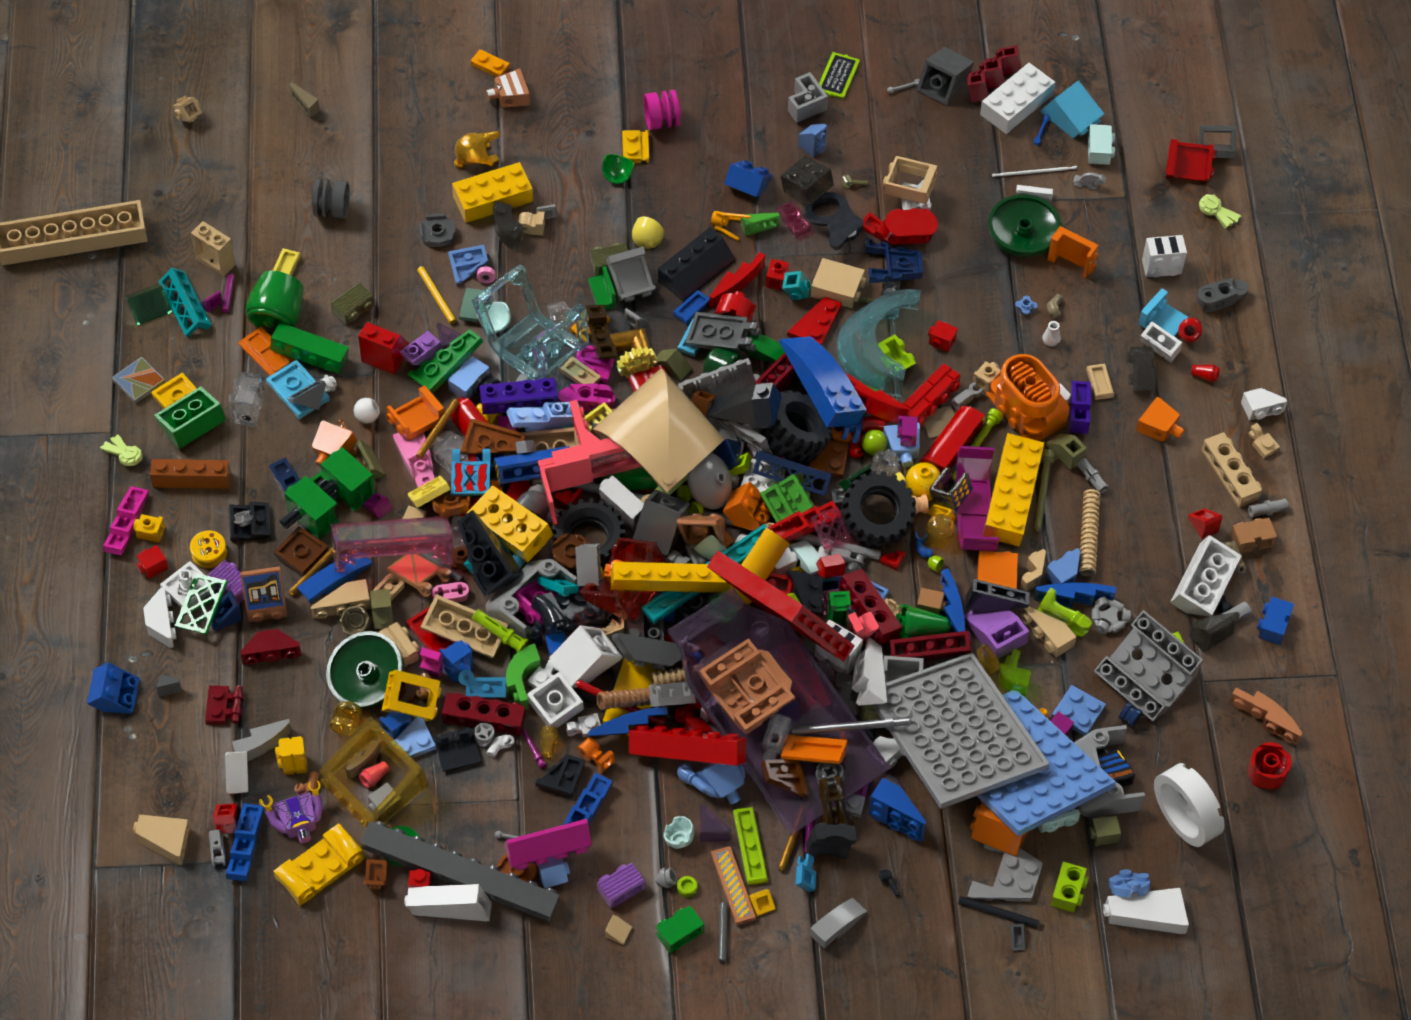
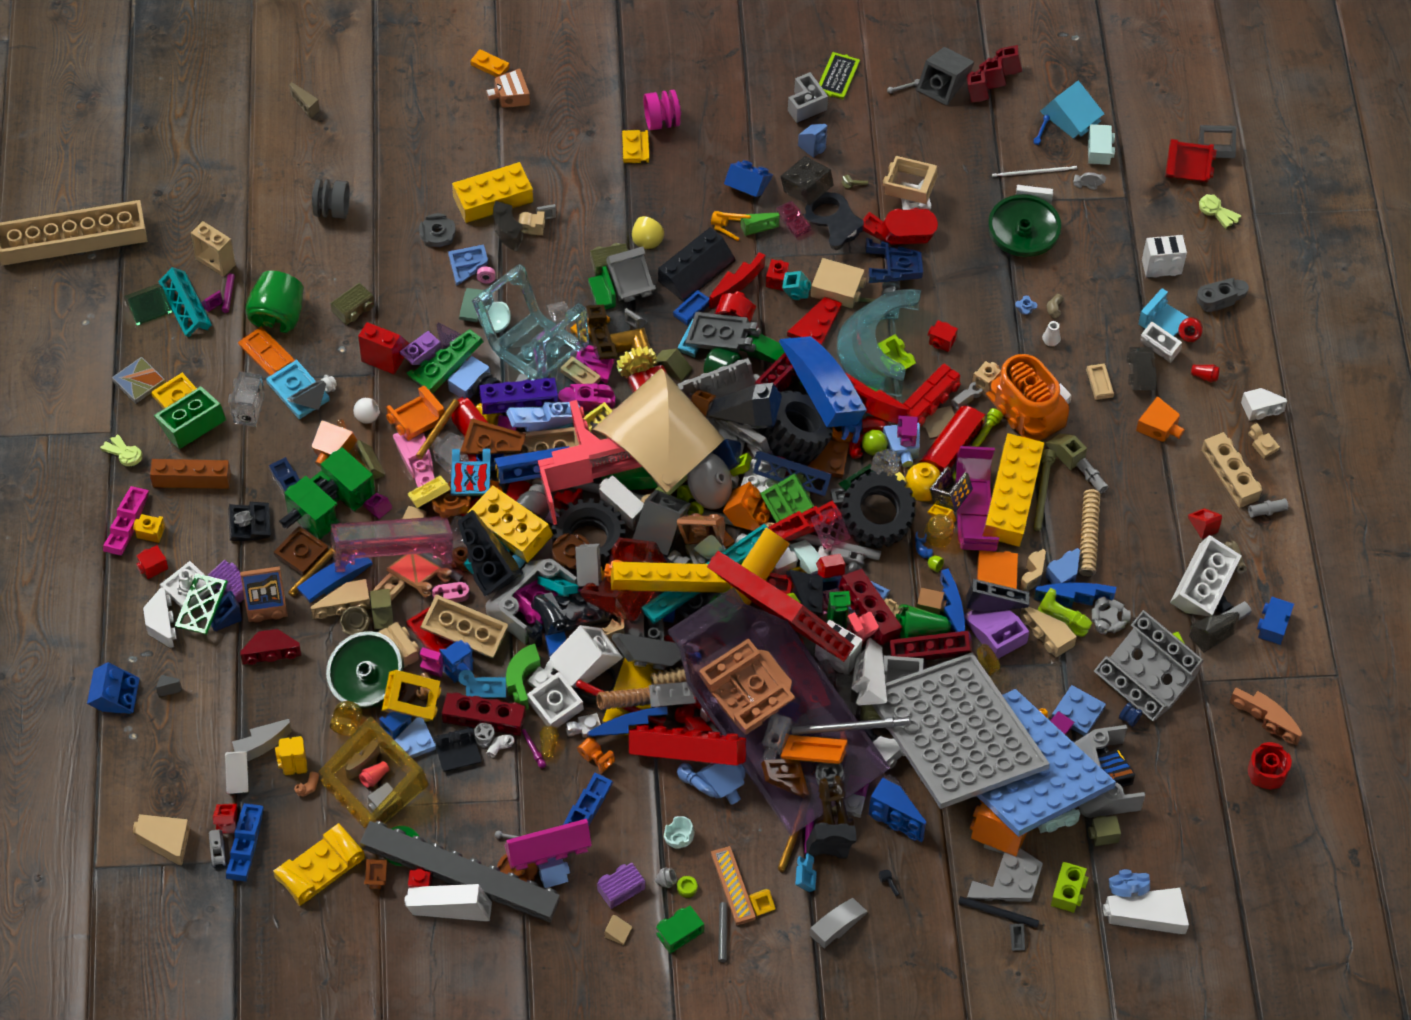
(192, 106): tan brick -> none
(208, 549): yellow head -> none
(217, 705): dark red plate -> none
(287, 261): light yellow tile -> none
(296, 815): medium lavender torso -> none
(309, 348): green brick -> none
(437, 296): yellow bar -> none
(472, 149): pearl gold piece -> none
(507, 635): lime pin -> none
(525, 446): light grey piece -> none
(563, 776): black wing -> none
(617, 168): green helmet -> none
(712, 827): clear purple slope -> none
(750, 846): lime tile -> none
(893, 559): red tile -> none
(921, 504): light nougat wheel -> none
(1013, 677): clear neon green brick -> none
(1017, 98): white brick -> none
(1074, 249): orange panel -> none
(1080, 407): dark purple slope -> none
(1188, 805): white brick -> none
(1254, 534): medium nougat brick -> none

